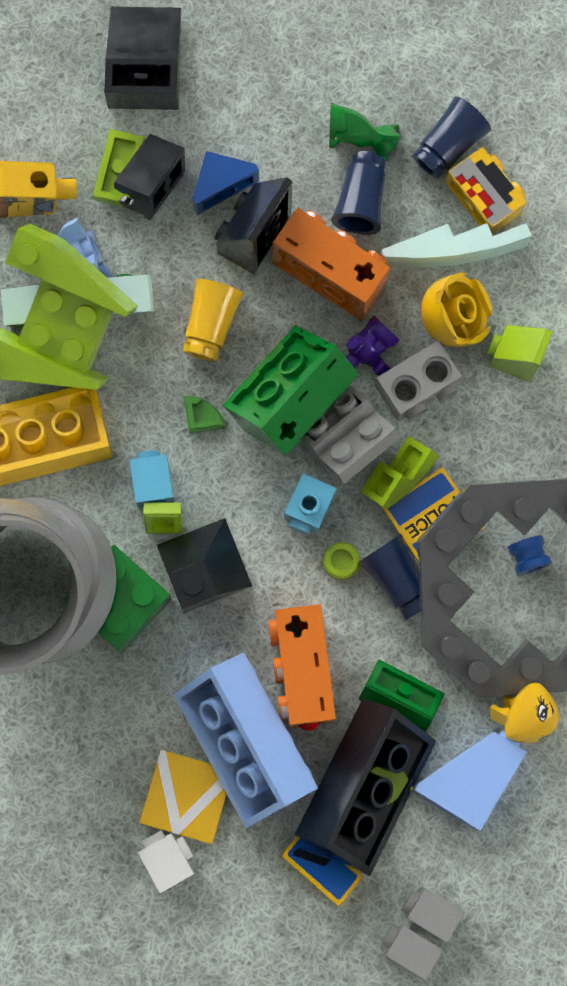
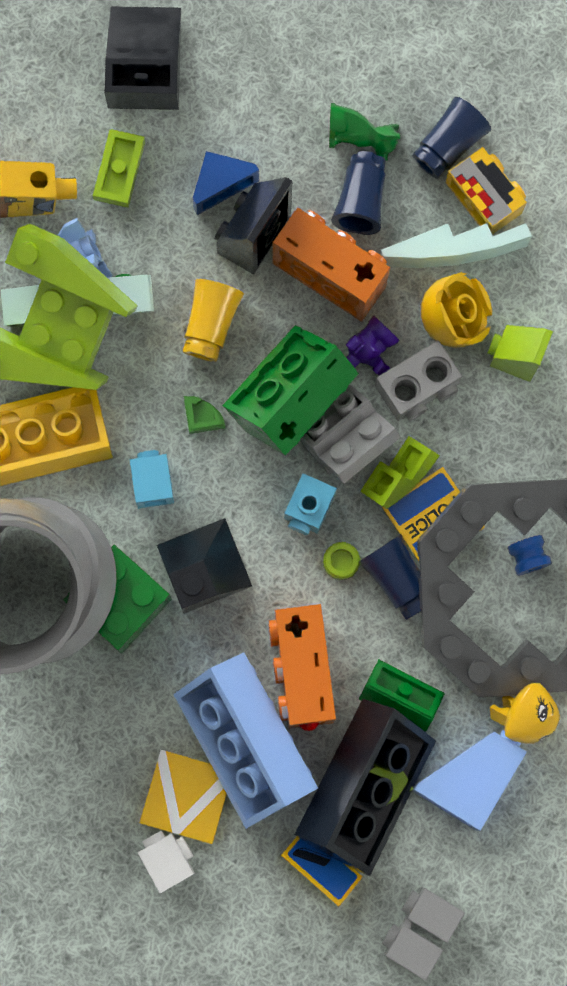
(151, 175): black hinge -> none
(162, 518): lime tile -> none

